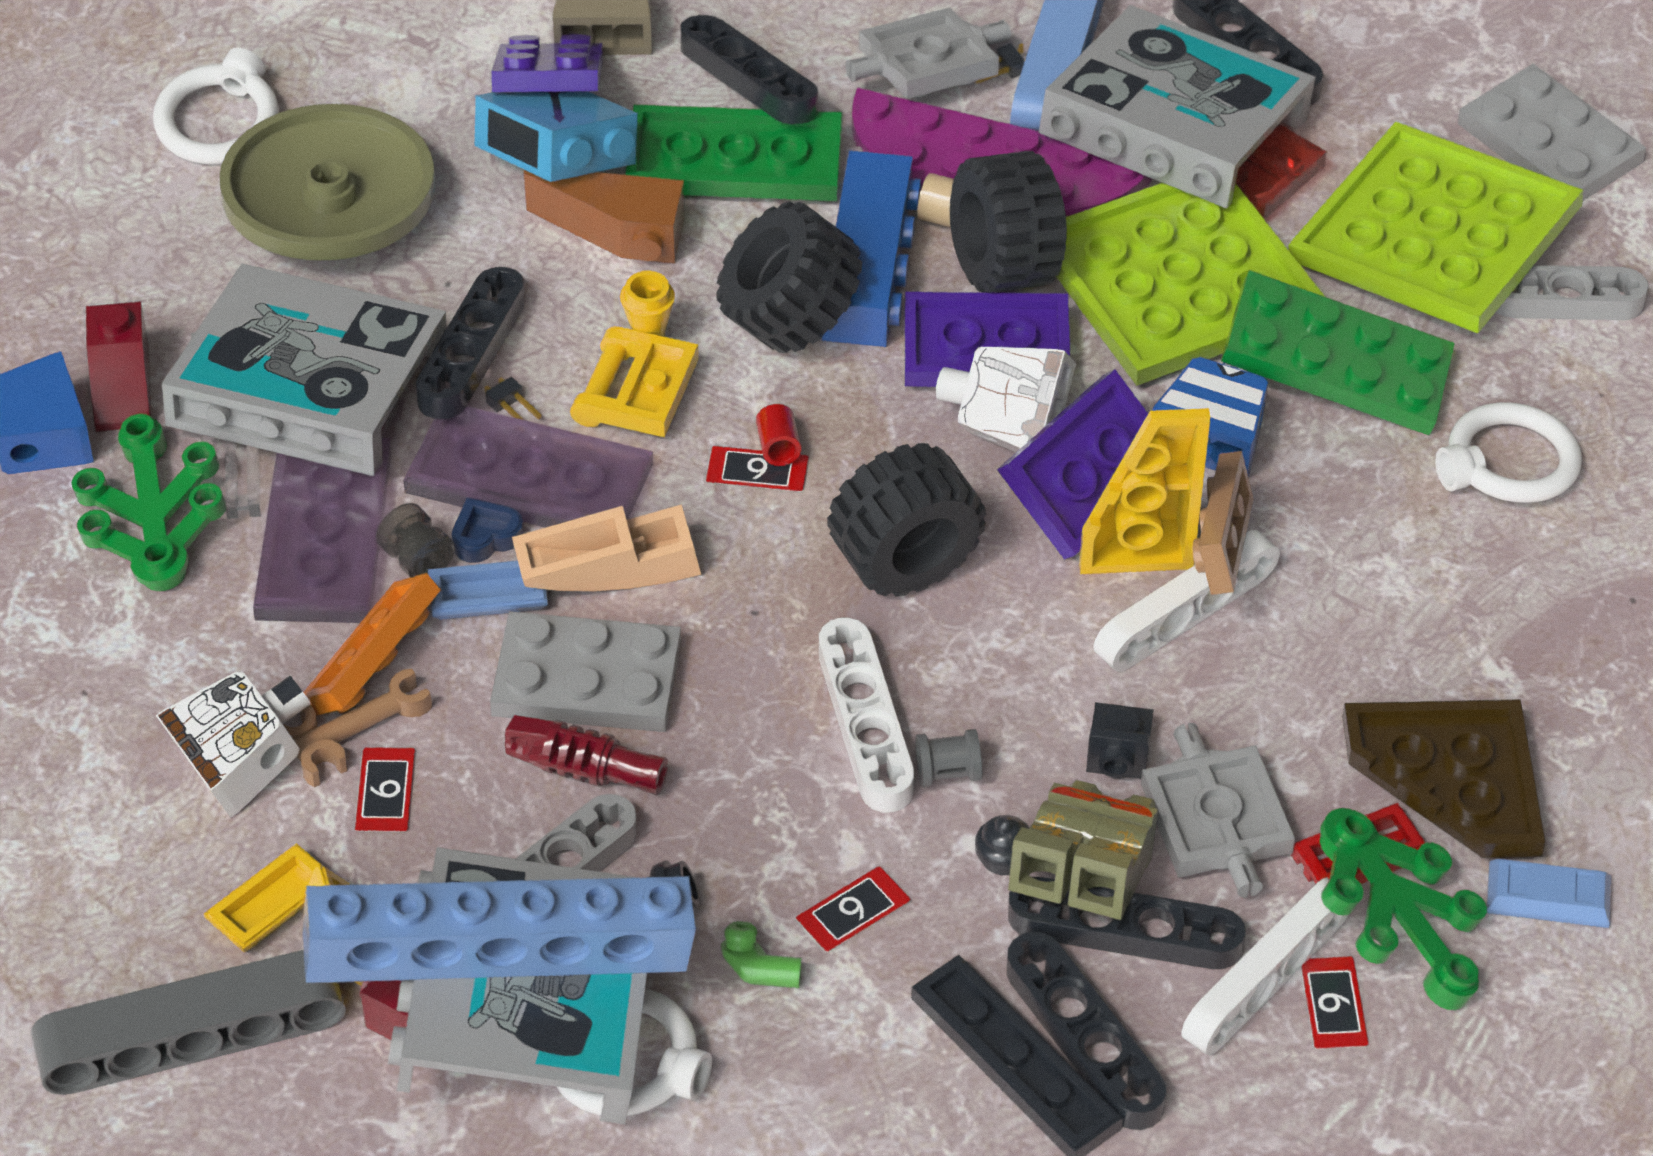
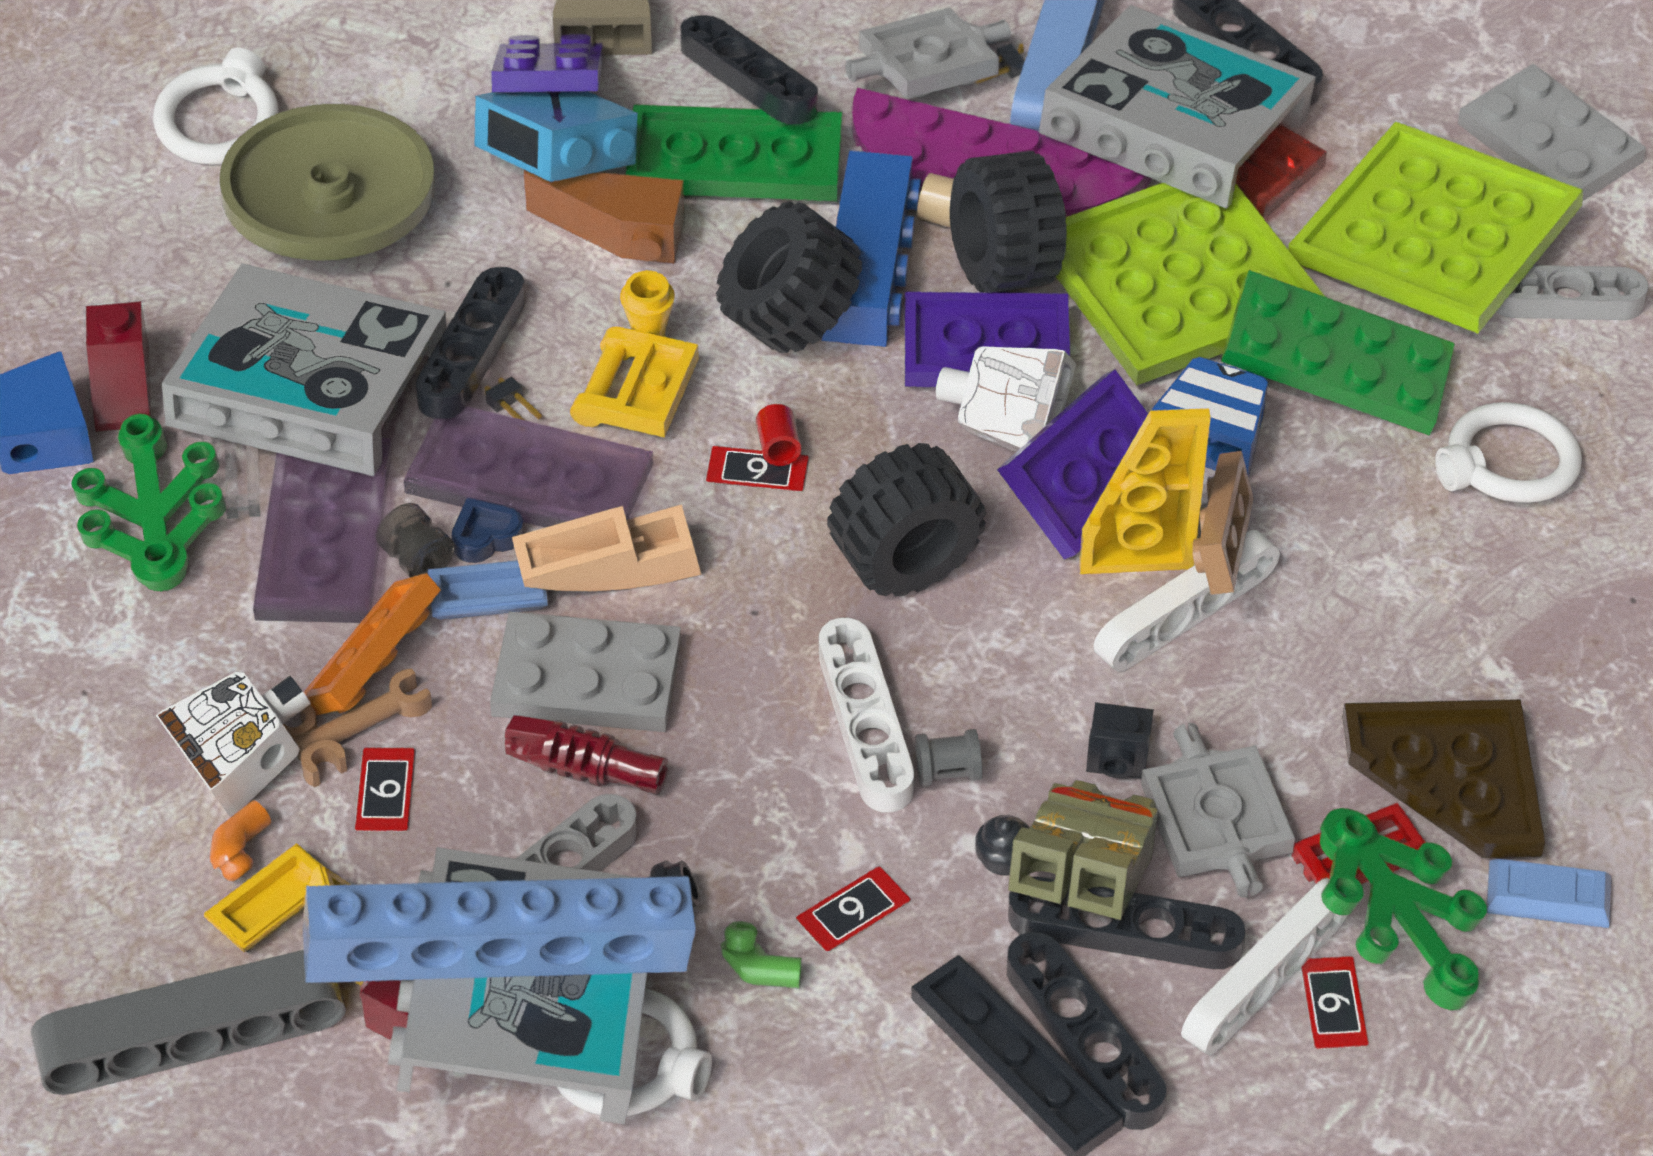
(232, 837): none -> orange arm

